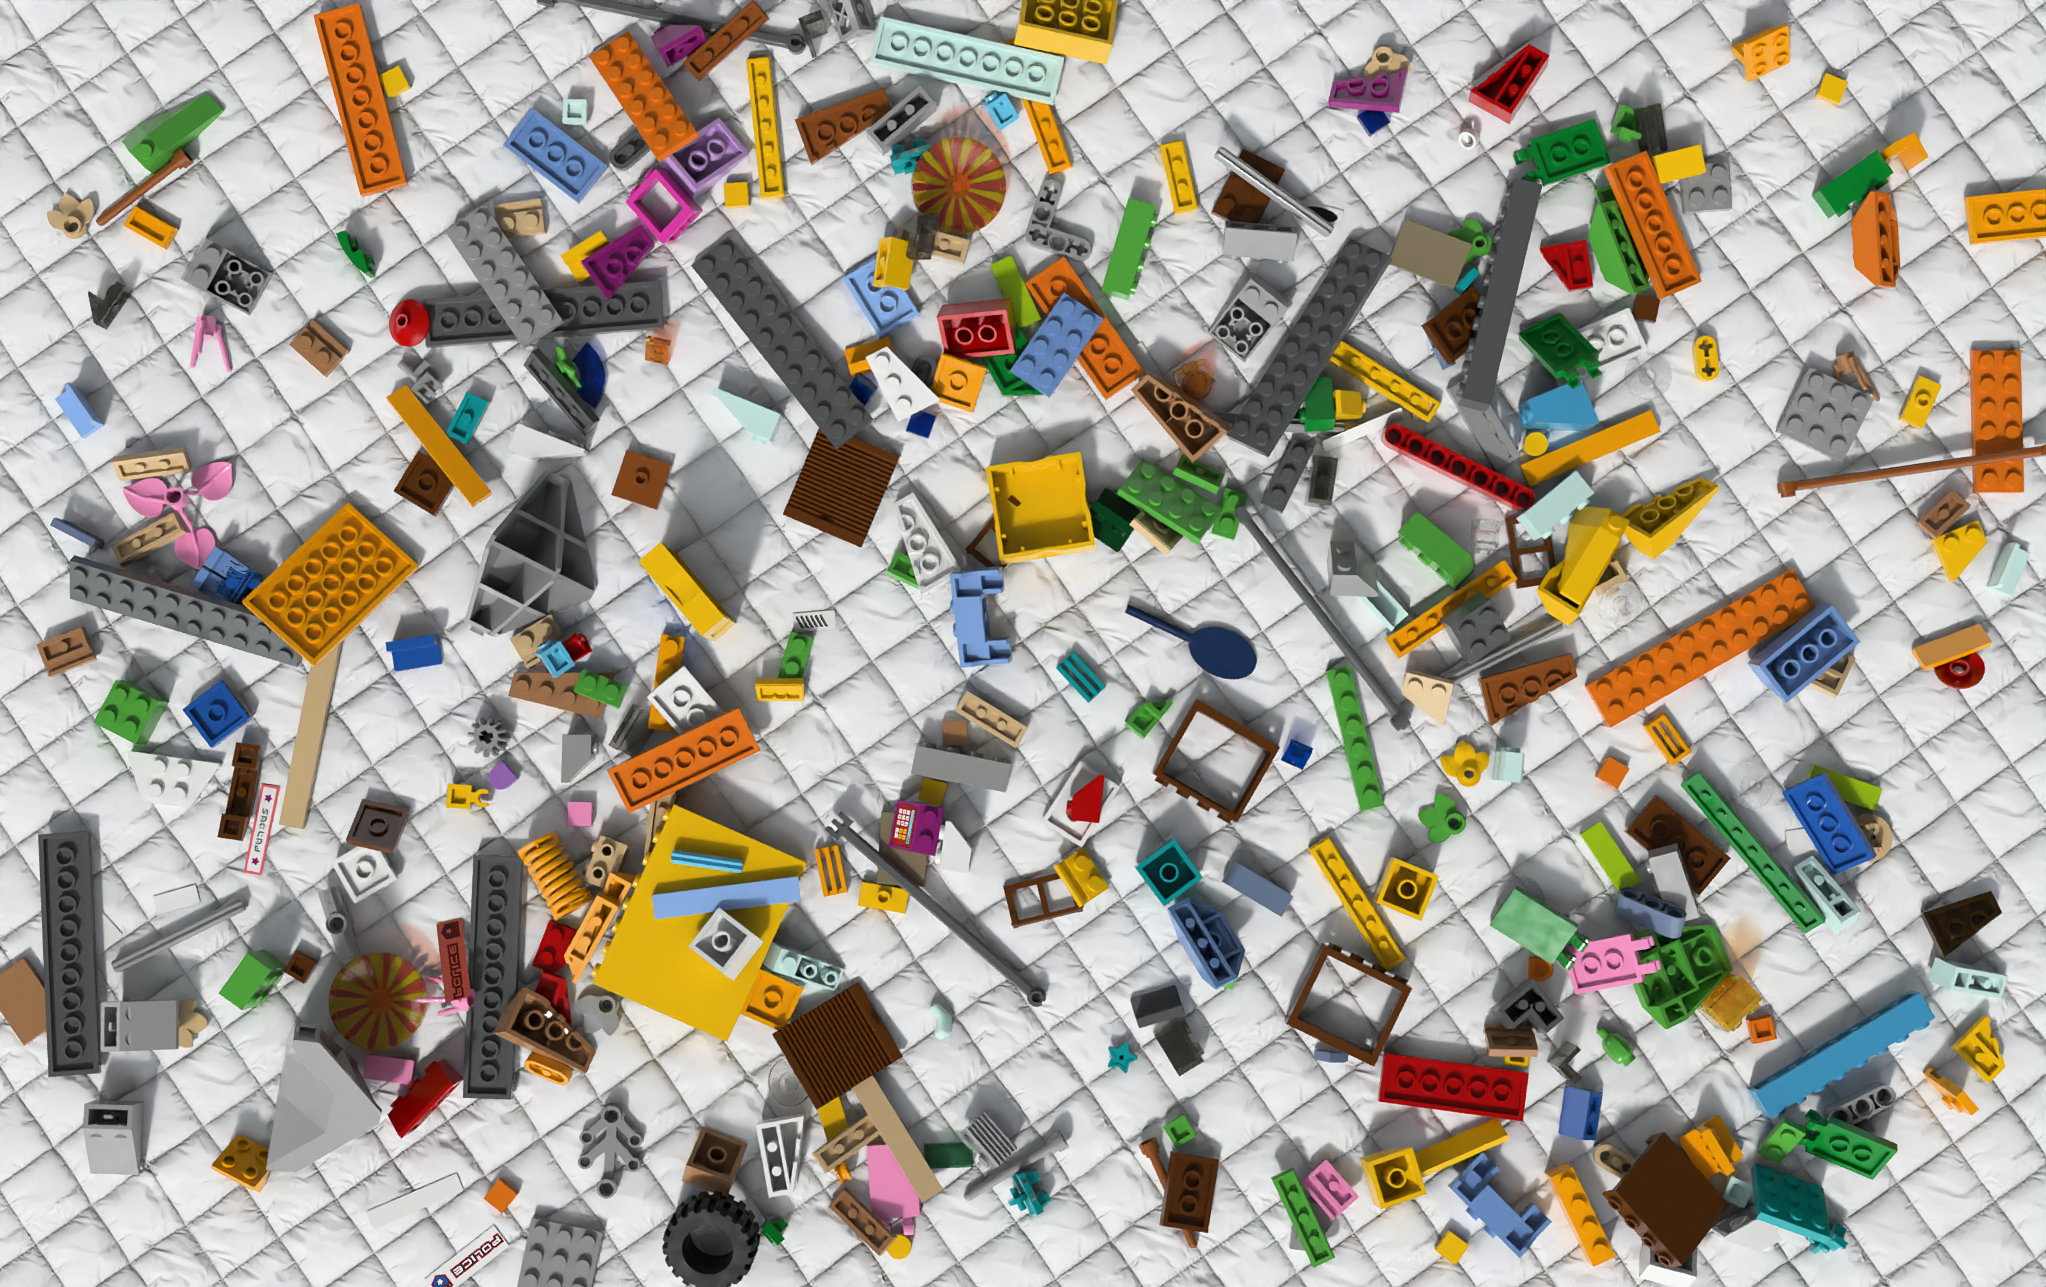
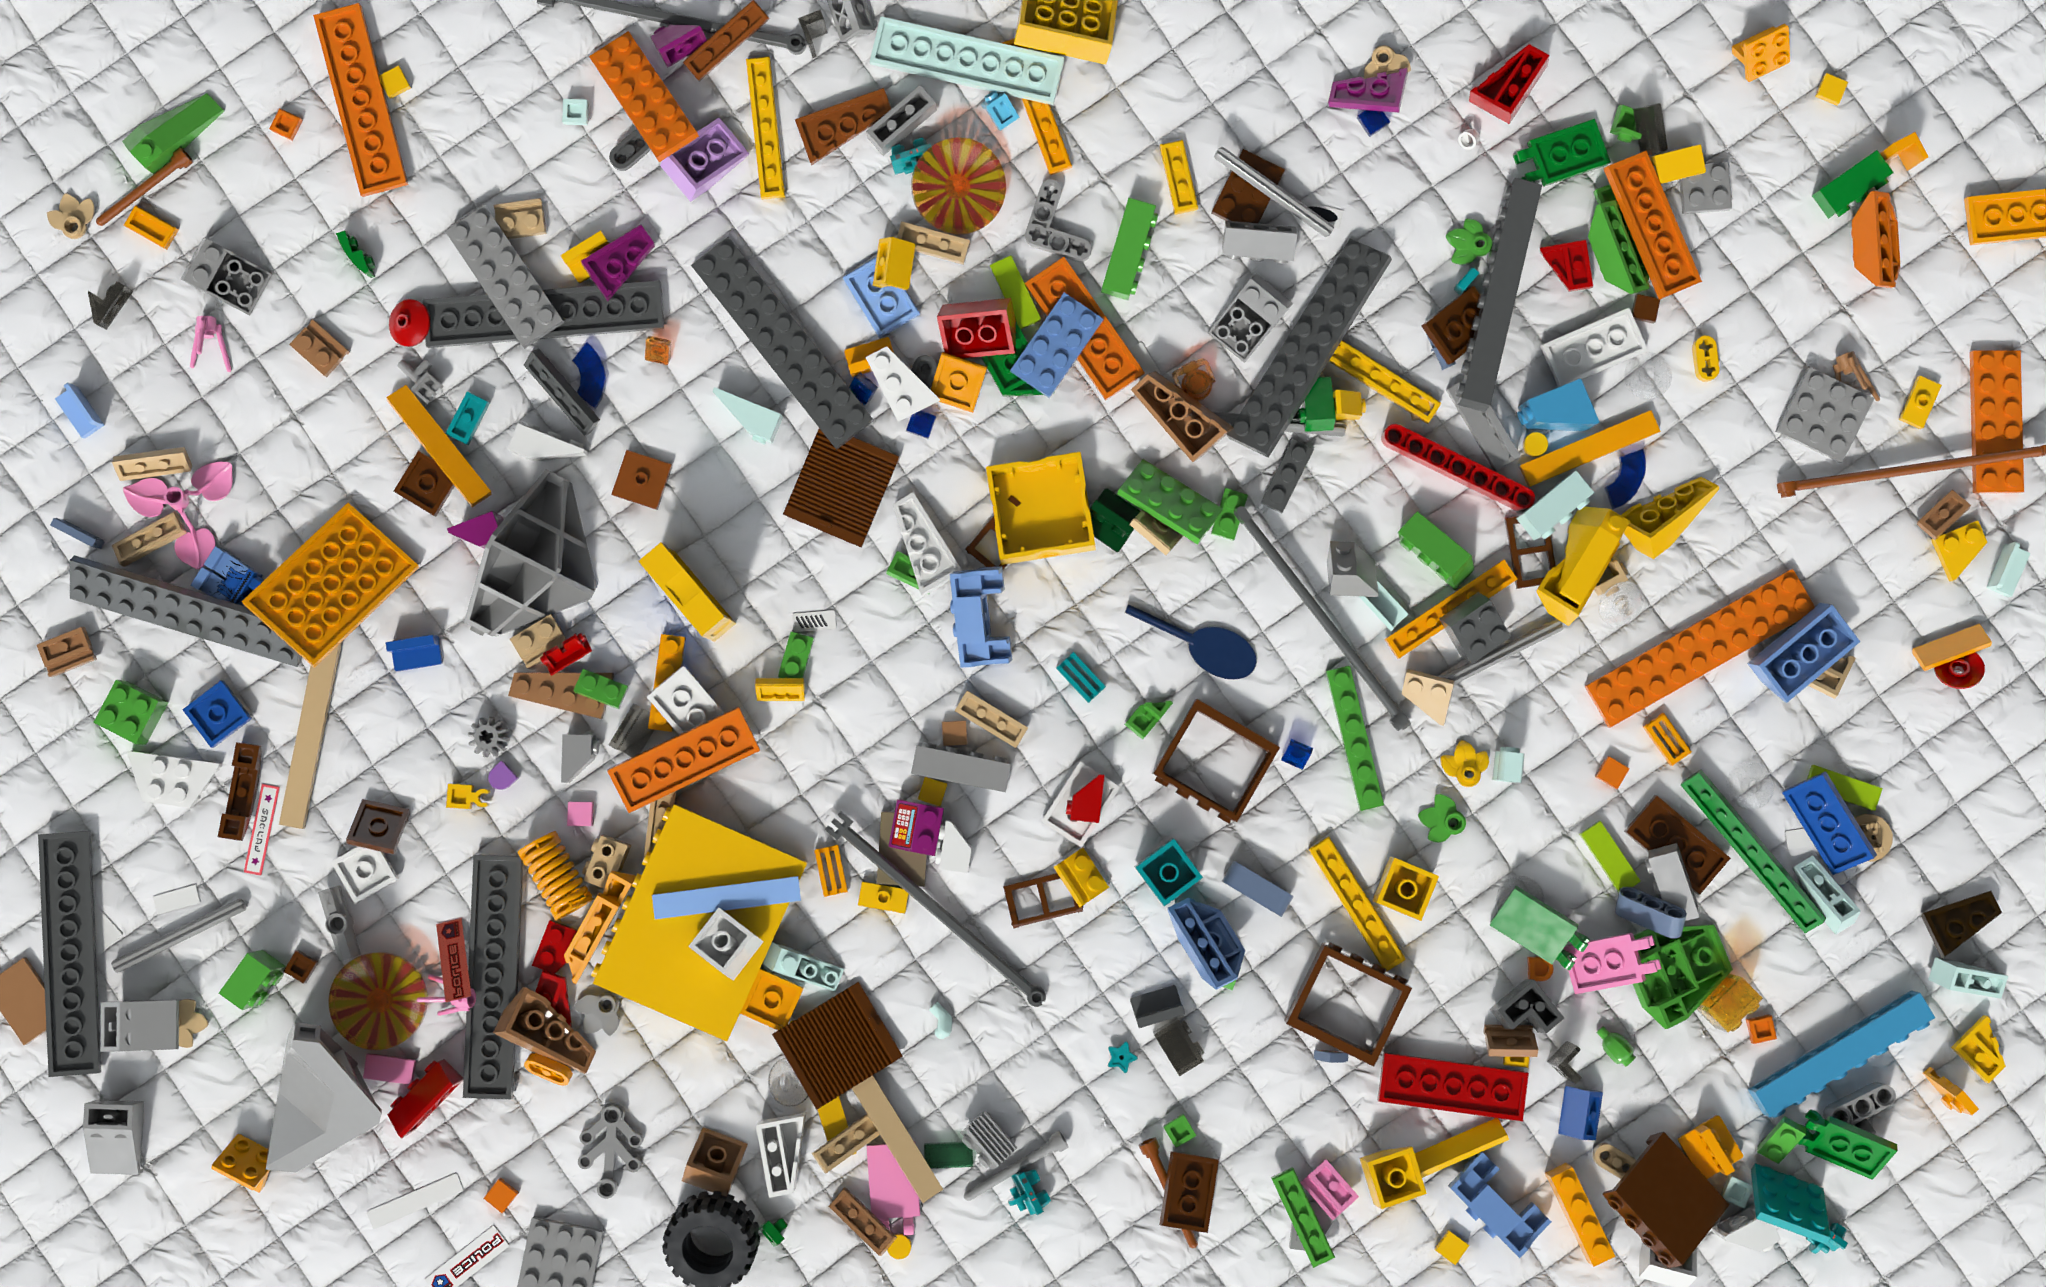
(285, 124): none -> orange tile
(477, 529): none -> magenta slope
(554, 657): medium azure bracket -> none
(555, 155): medium blue plate -> none
(565, 365): bright green plate -> none
(683, 219): dark pink window -> none
(707, 861): medium azure axle -> none
(736, 195): yellow tile -> none
(843, 1172): light orange bush -> none
(922, 235): clear smoke slope -> none
(1199, 474): bright green plate -> none
(1321, 481): clear smoke brick -> none
(1363, 429): white sticker -> none
(1430, 254): dark tan tile -> none
(1484, 536): clear brick -> none
(1514, 688): dark orange wing -> none
(1561, 349): green tile -> none
(1628, 480): none -> clear blue tile

